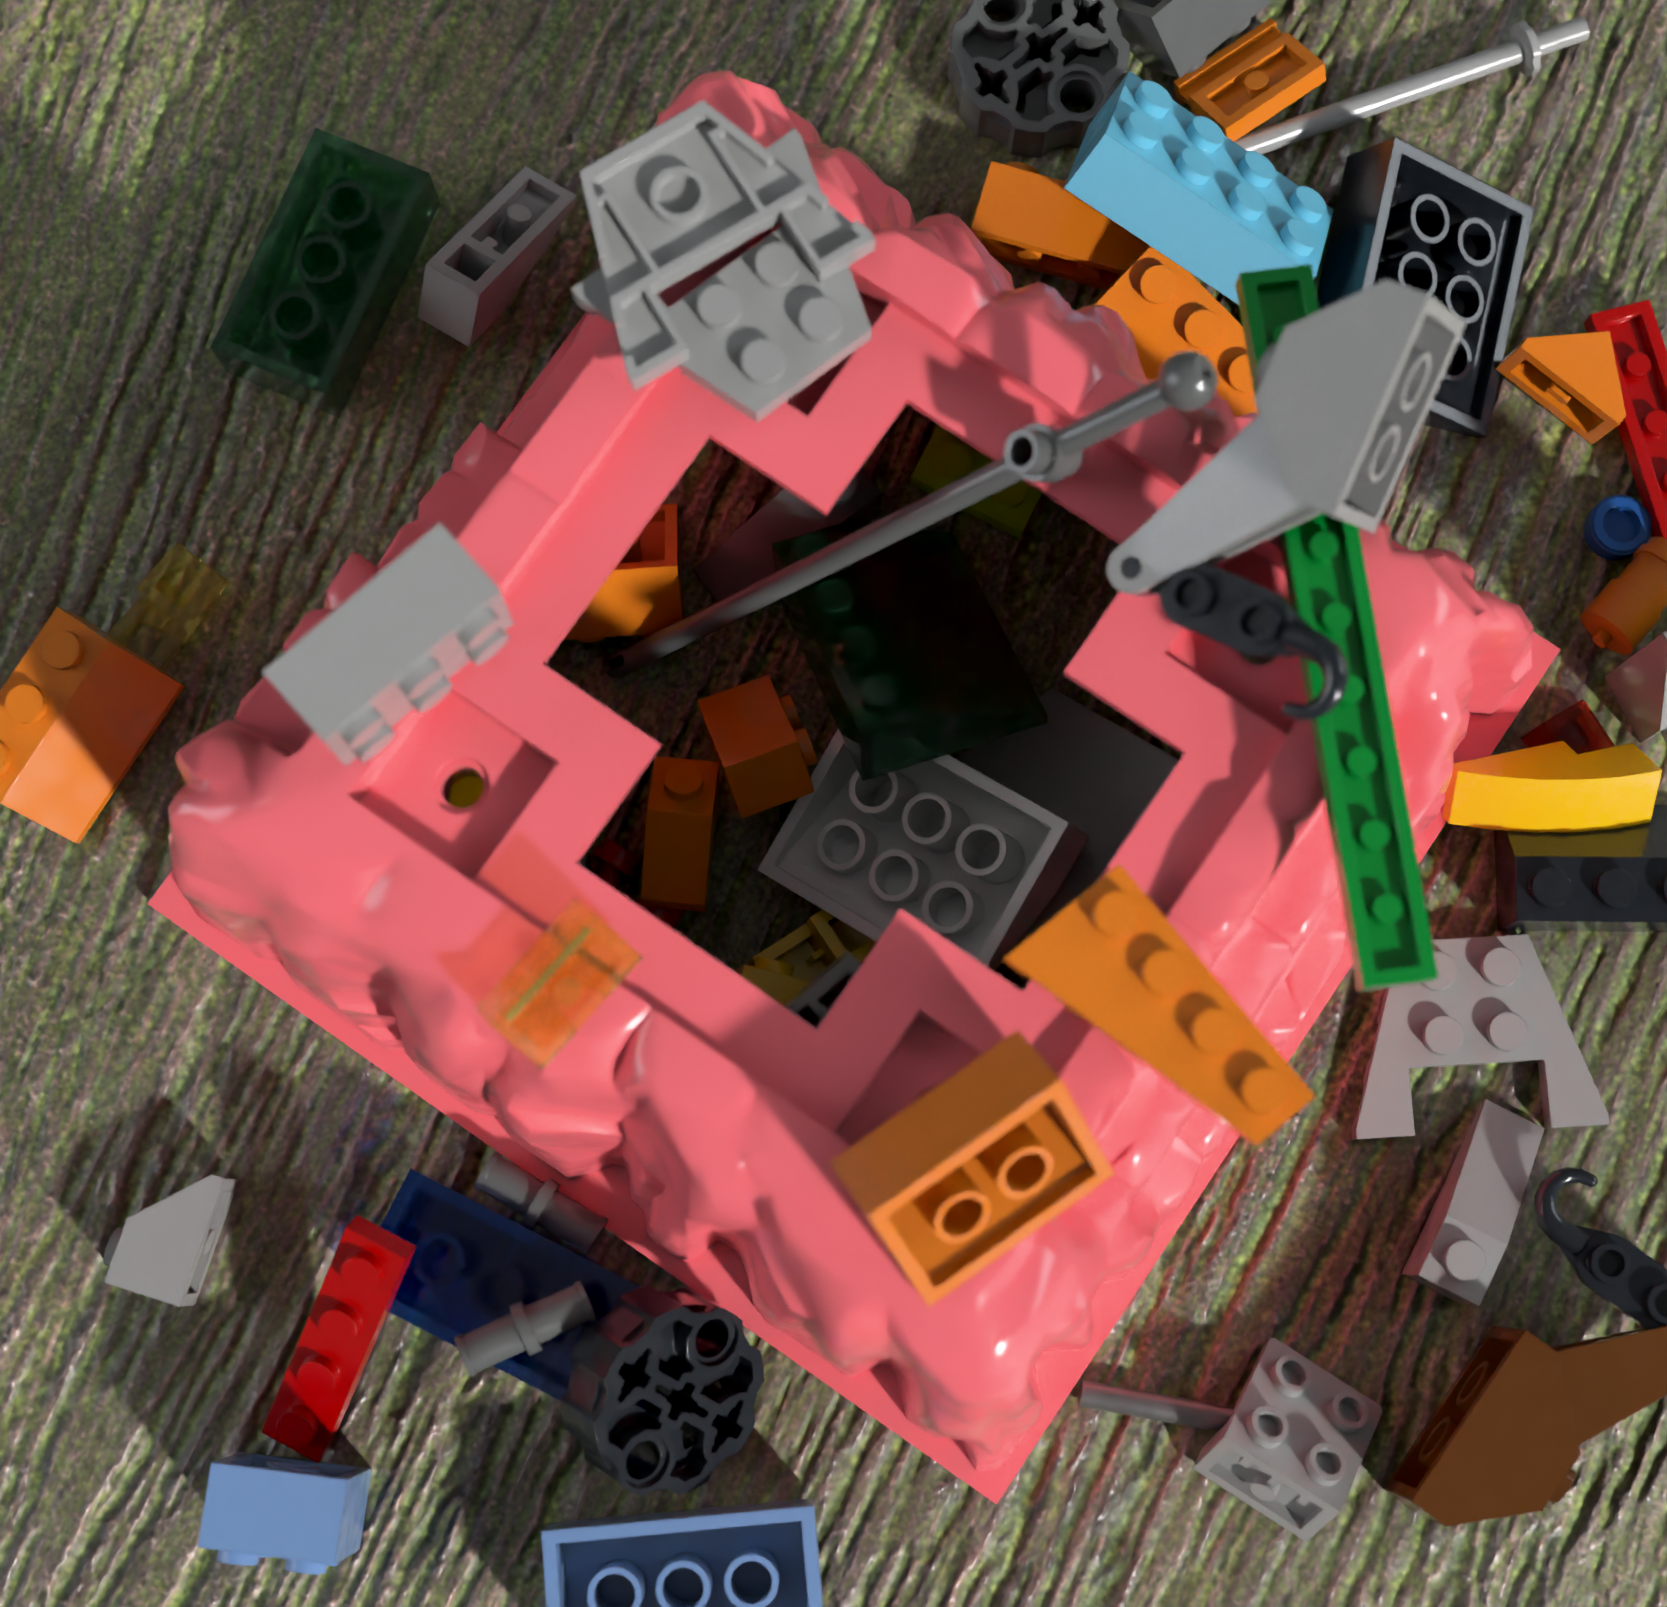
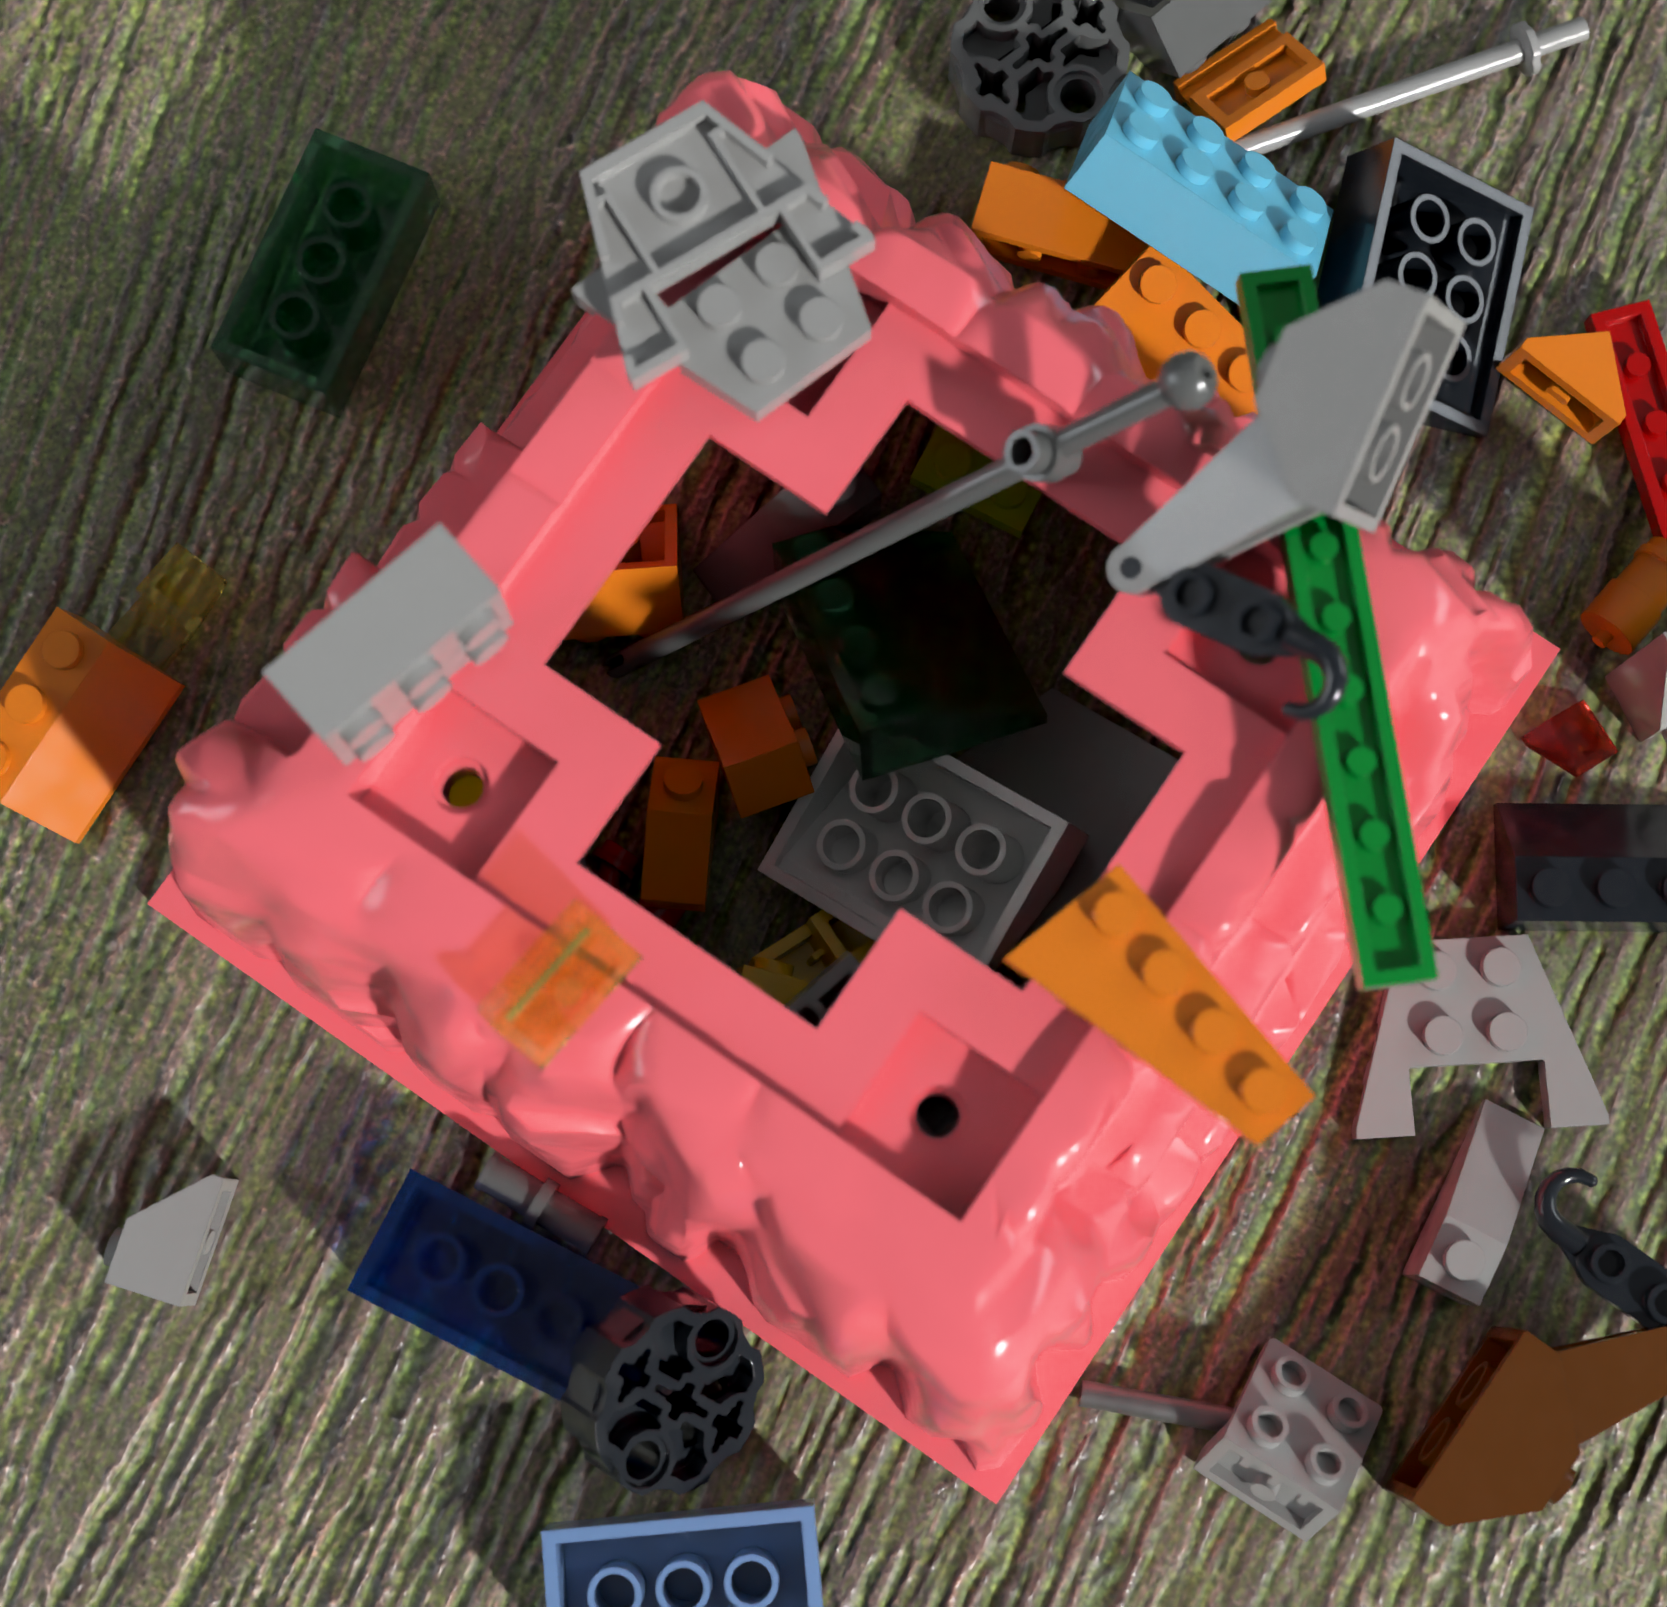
(284, 1511): medium blue brick -> none
(338, 1338): red plate -> none
(491, 256): light grey slope -> none
(525, 1328): dark grey pin -> none
(973, 1167): orange slope -> none
(1554, 790): yellow slope -> none
(1617, 527): blue tile -> none

